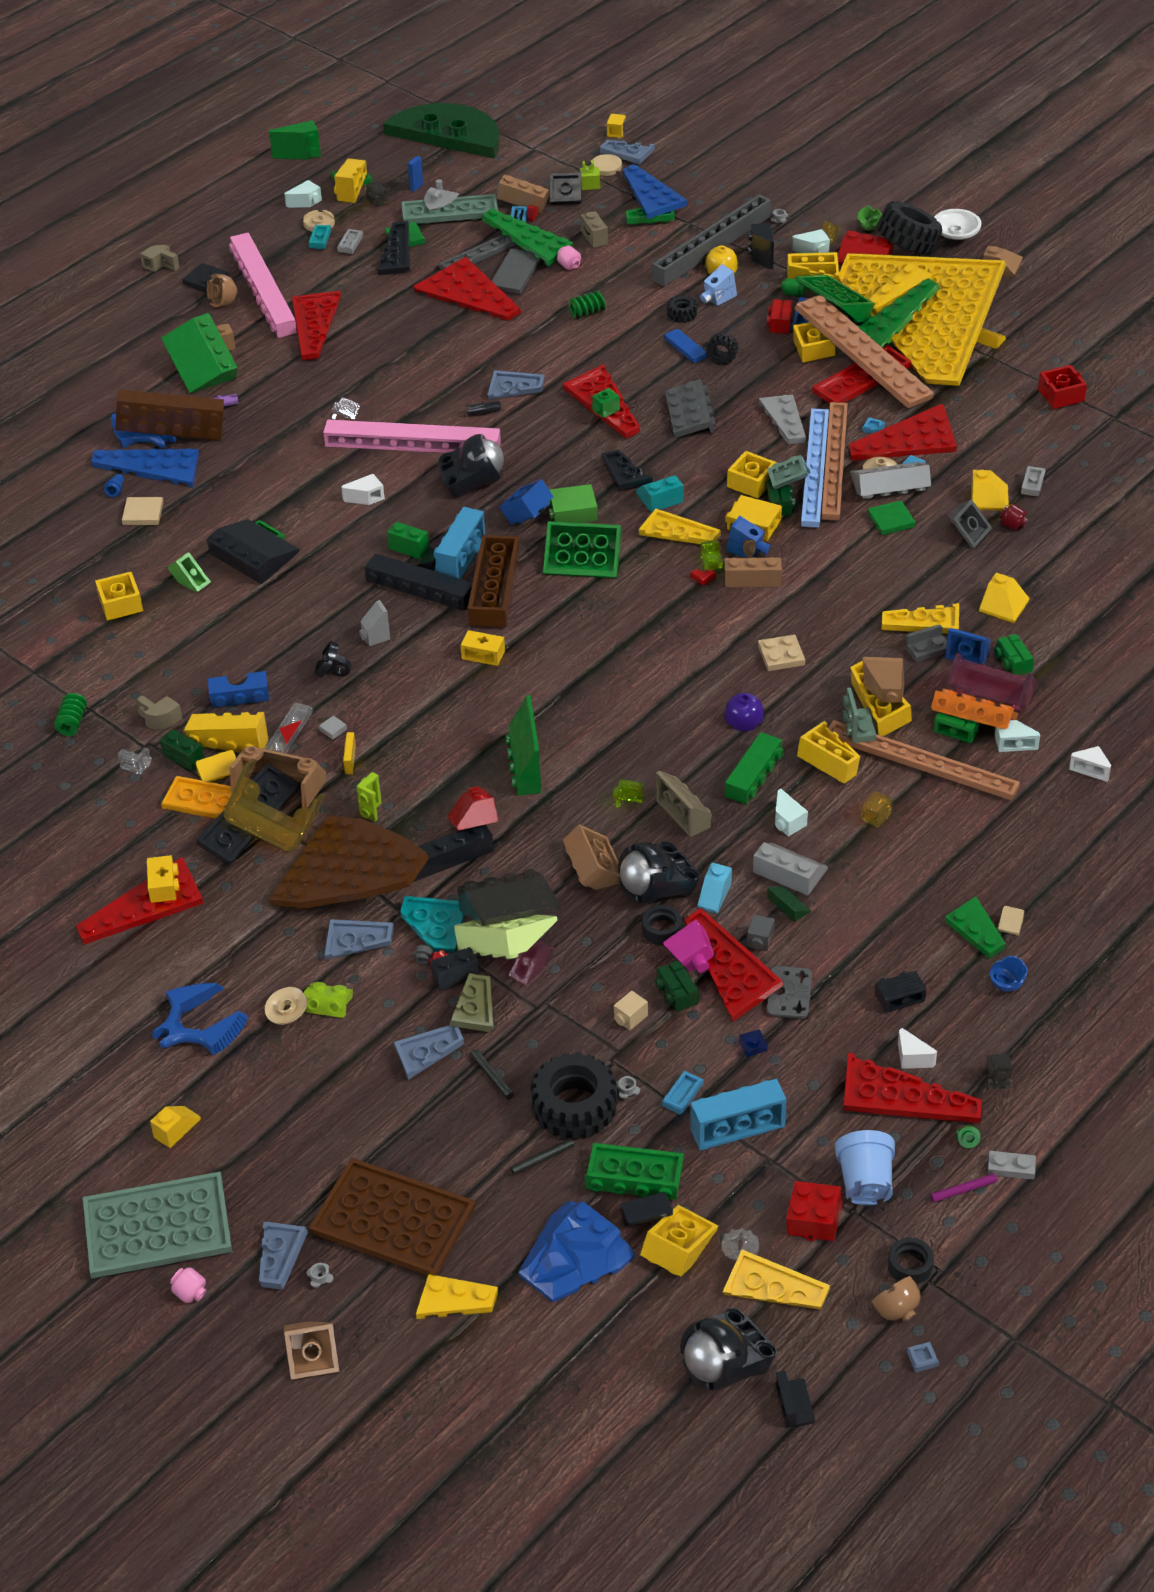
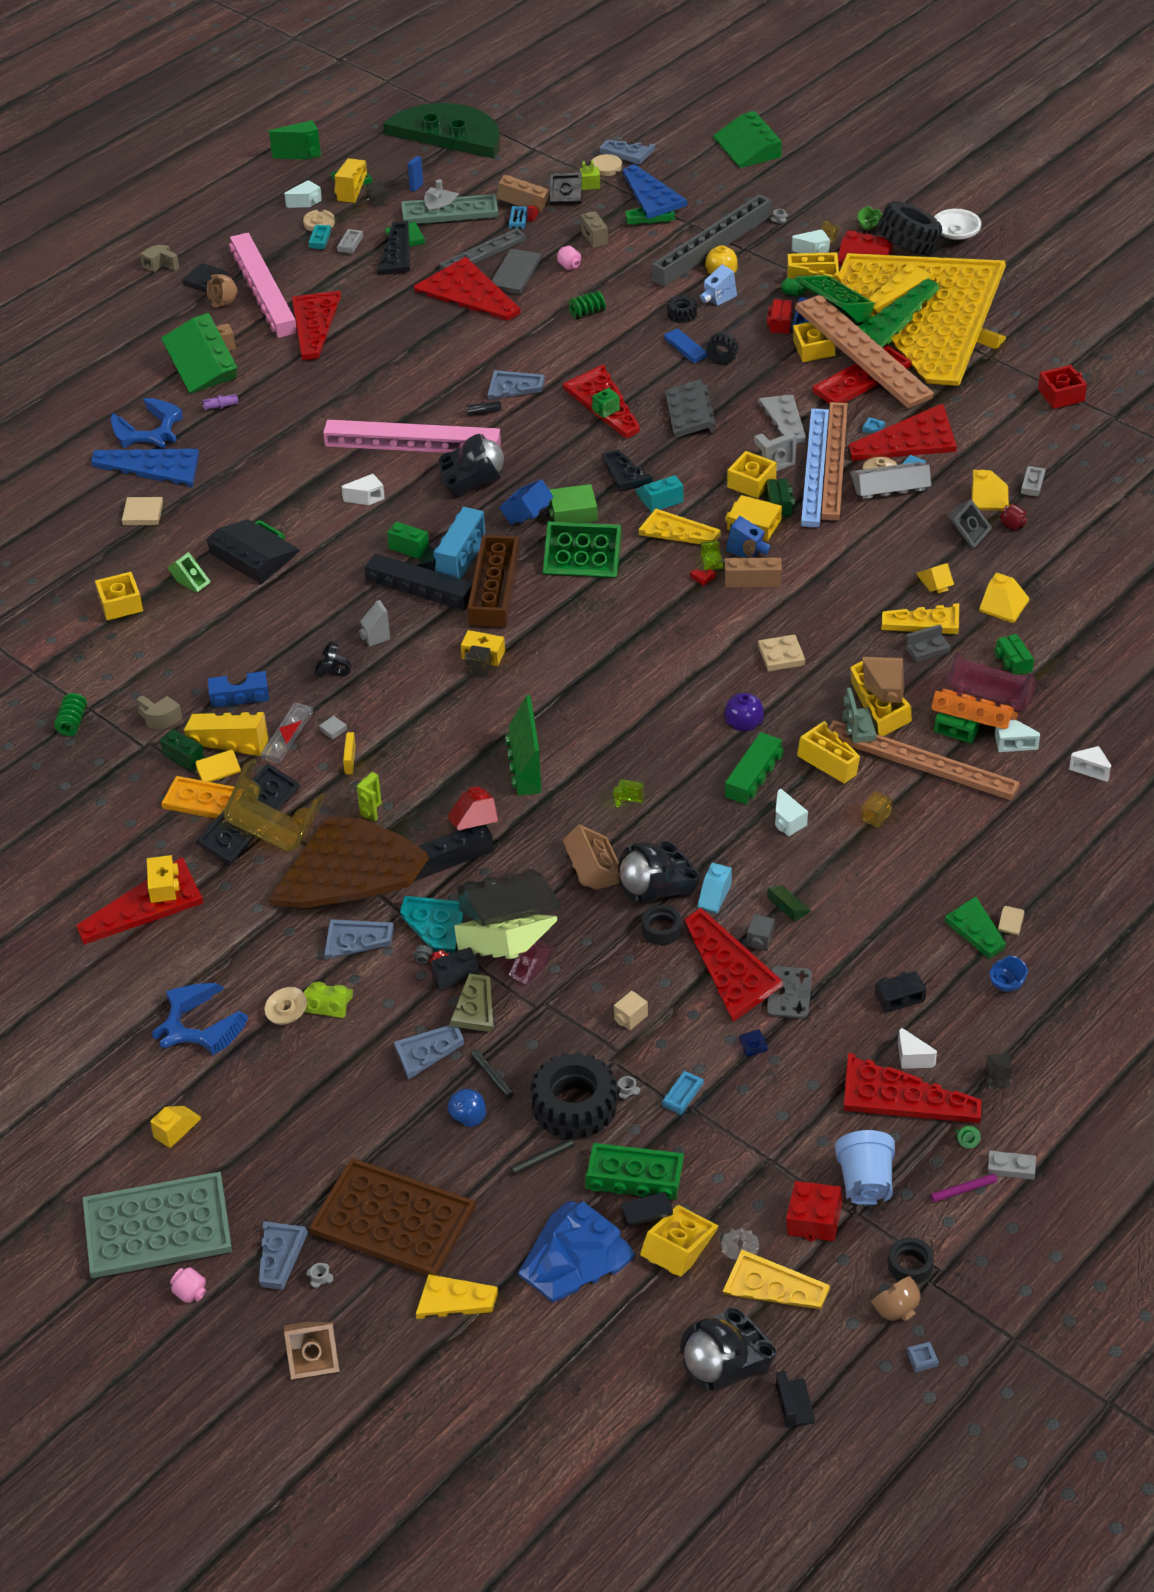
(114, 485): blue cone -> none
(134, 762): clear bracket -> none
(169, 414): reddish brown brick -> none
(300, 769): medium nougat windscreen -> none
(346, 408): clear bracket -> none
(467, 1107): none -> blue hair
(478, 661): none -> clear smoke brick
(529, 237): green wing -> none
(615, 125): yellow panel -> none
(677, 986): dark green brick -> none
(682, 804): dark tan slope -> none
(691, 947): dark pink torso -> none
(738, 1114): dark azure brick -> none
(749, 140): none -> green slope
(761, 244): black slope -> none
(780, 449): none -> light grey panel
(787, 868): light grey slope -> none
(788, 471): sand green bracket -> none
(891, 517): green tile -> none
(937, 578): none -> yellow slope
(970, 646): blue slope -> none
(1011, 259): medium nougat slope -> none

